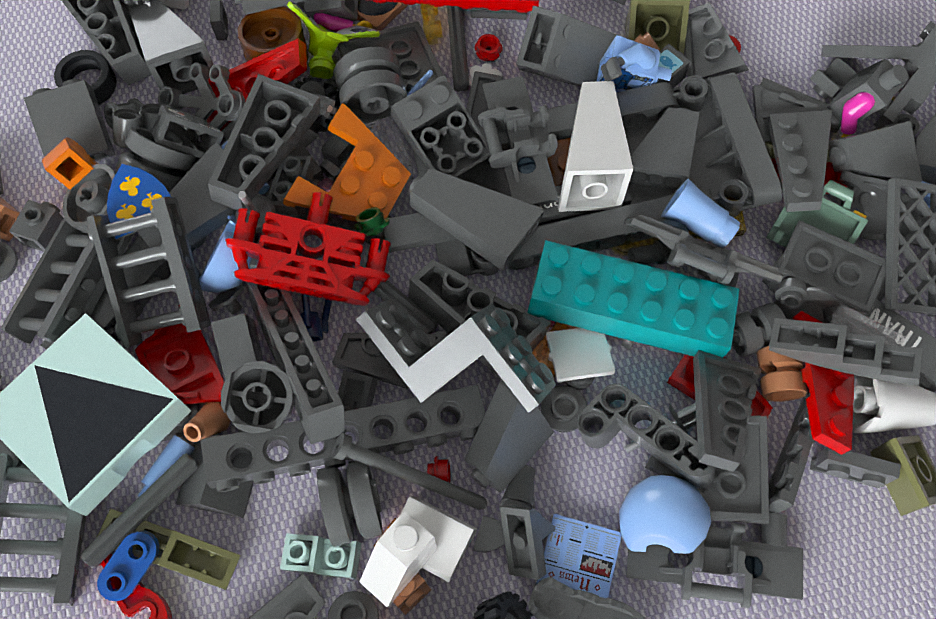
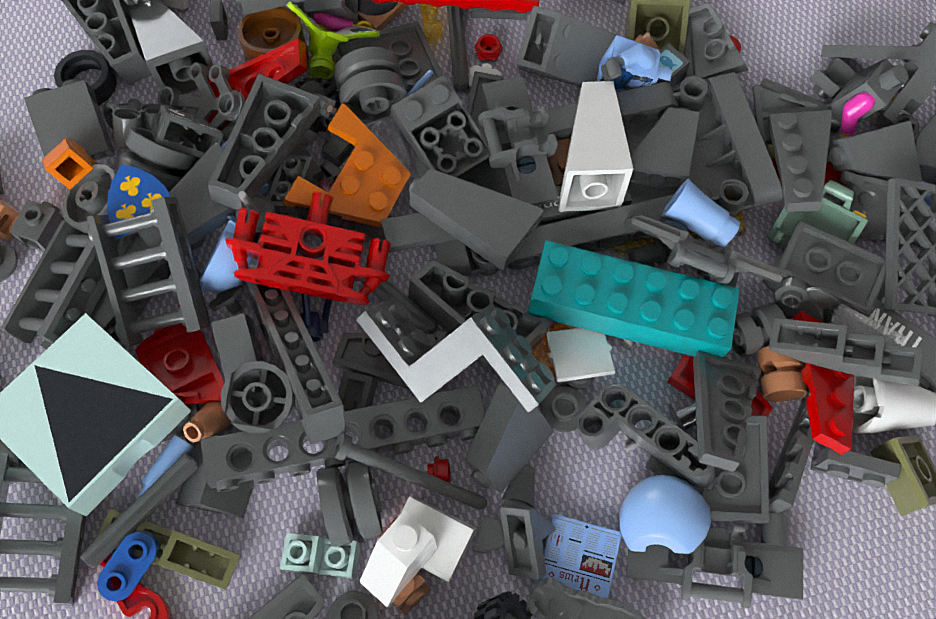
(371, 221): dark green plate -> none

